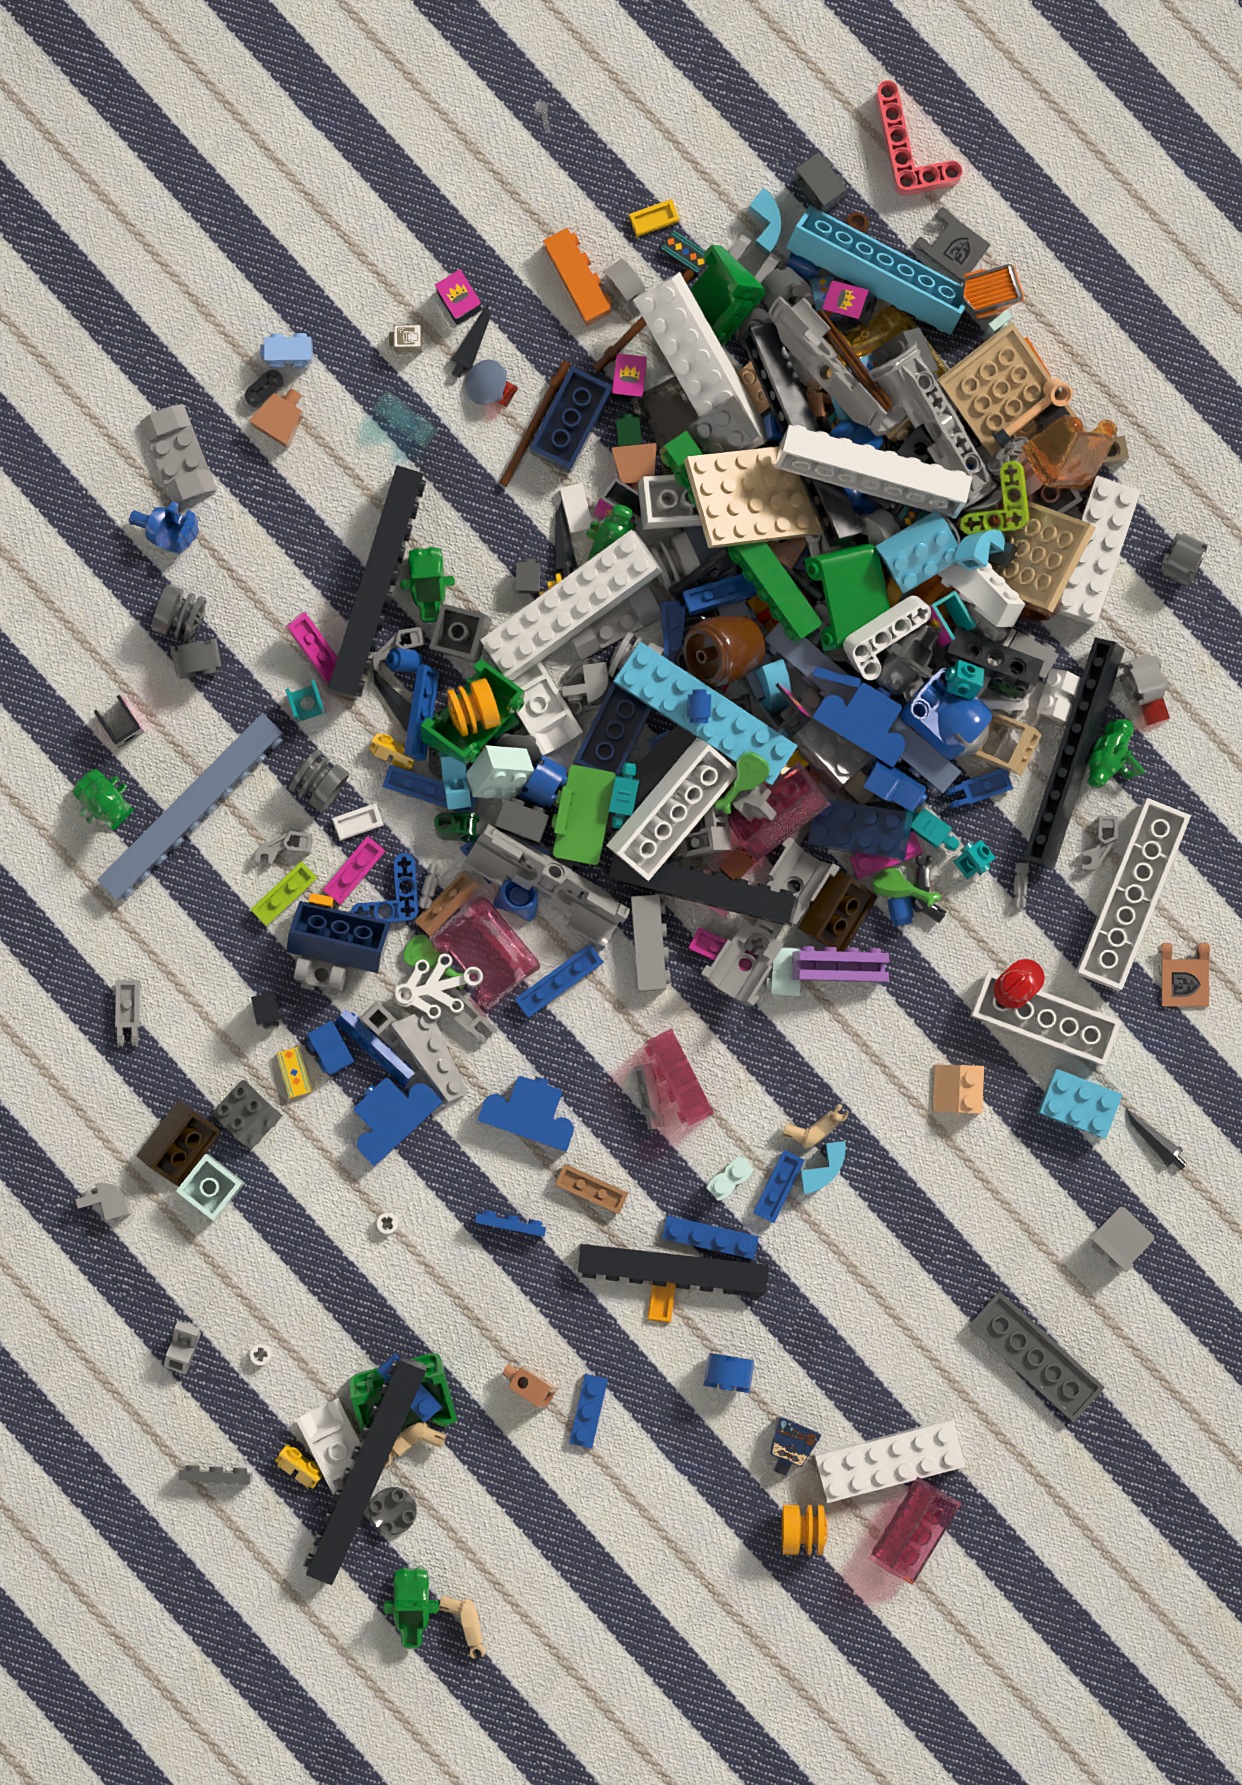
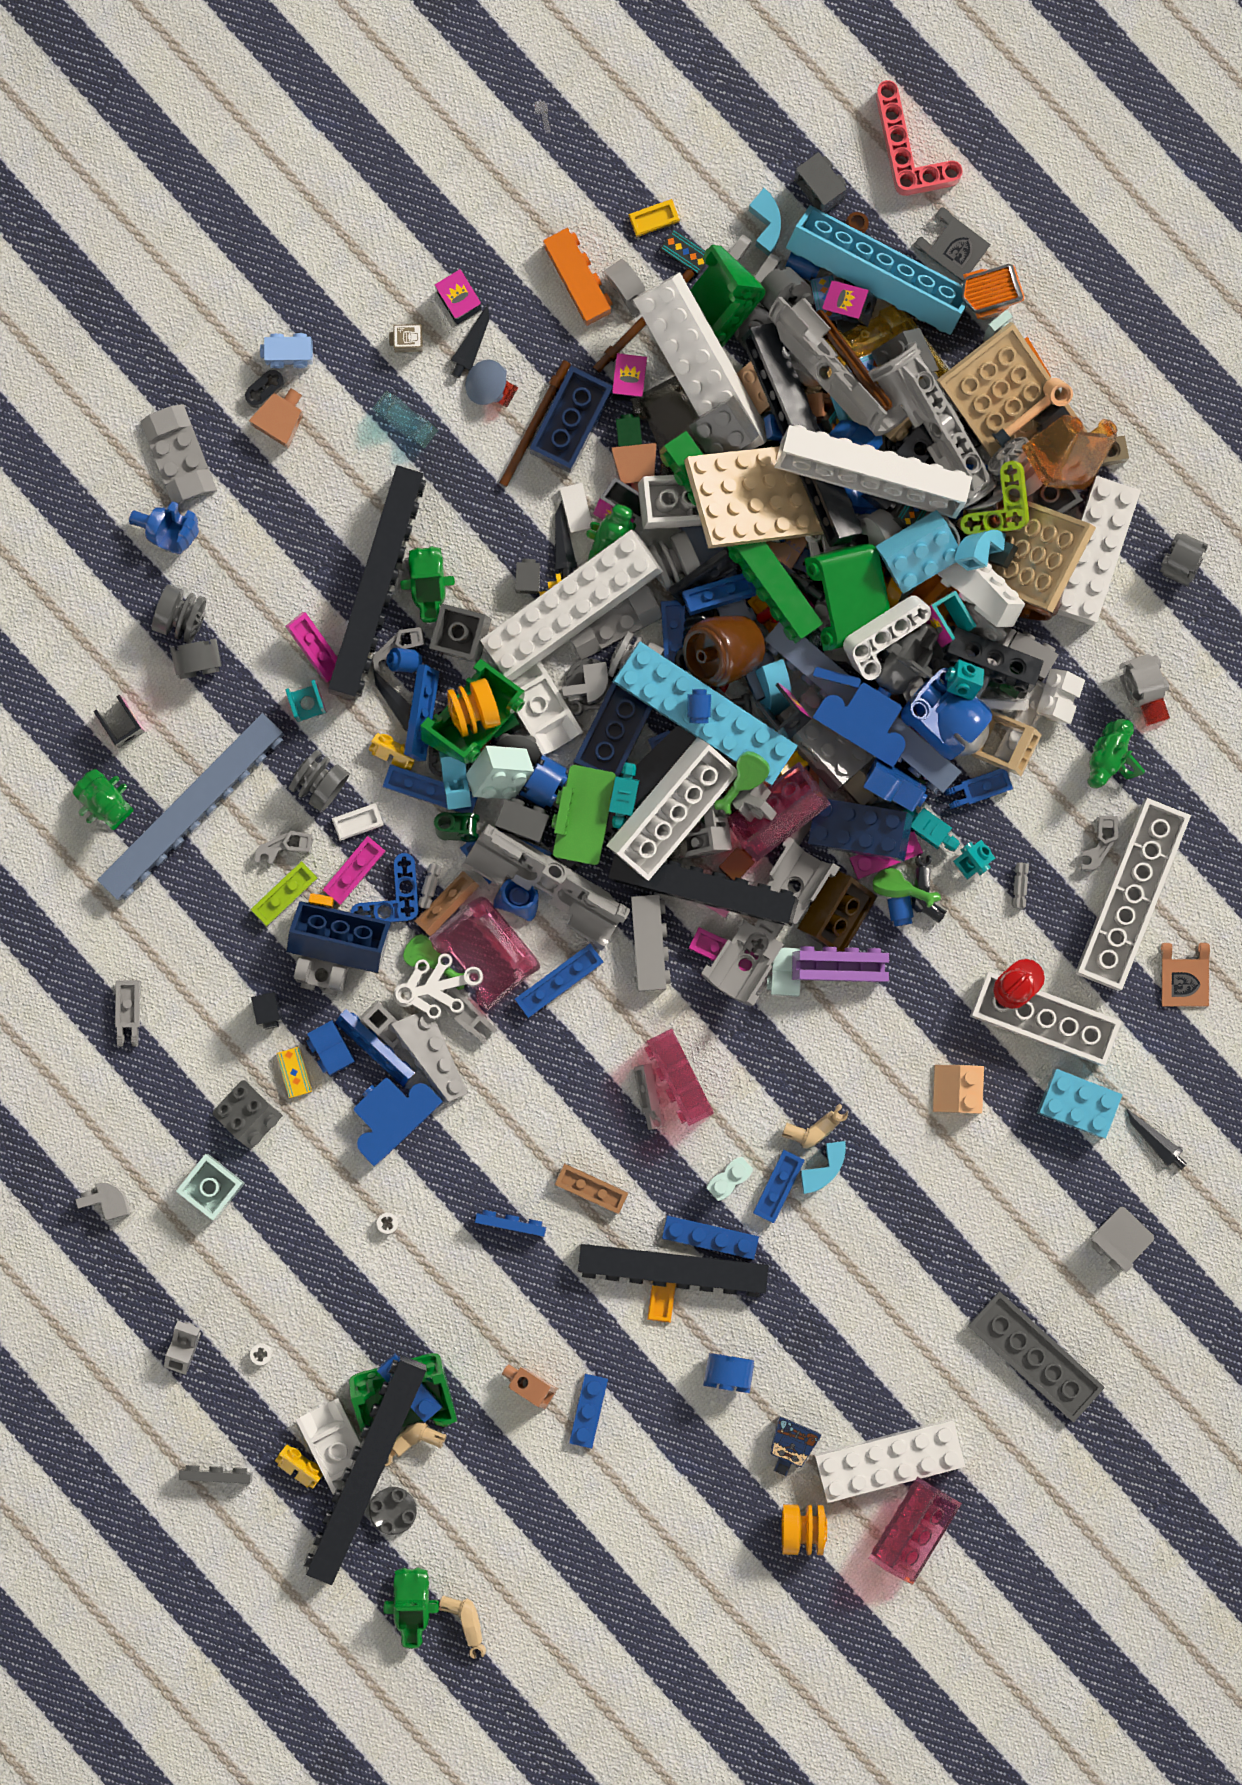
(179, 1143): dark brown slope -> none
(530, 1113): blue brick -> none
(1074, 753): black brick -> none

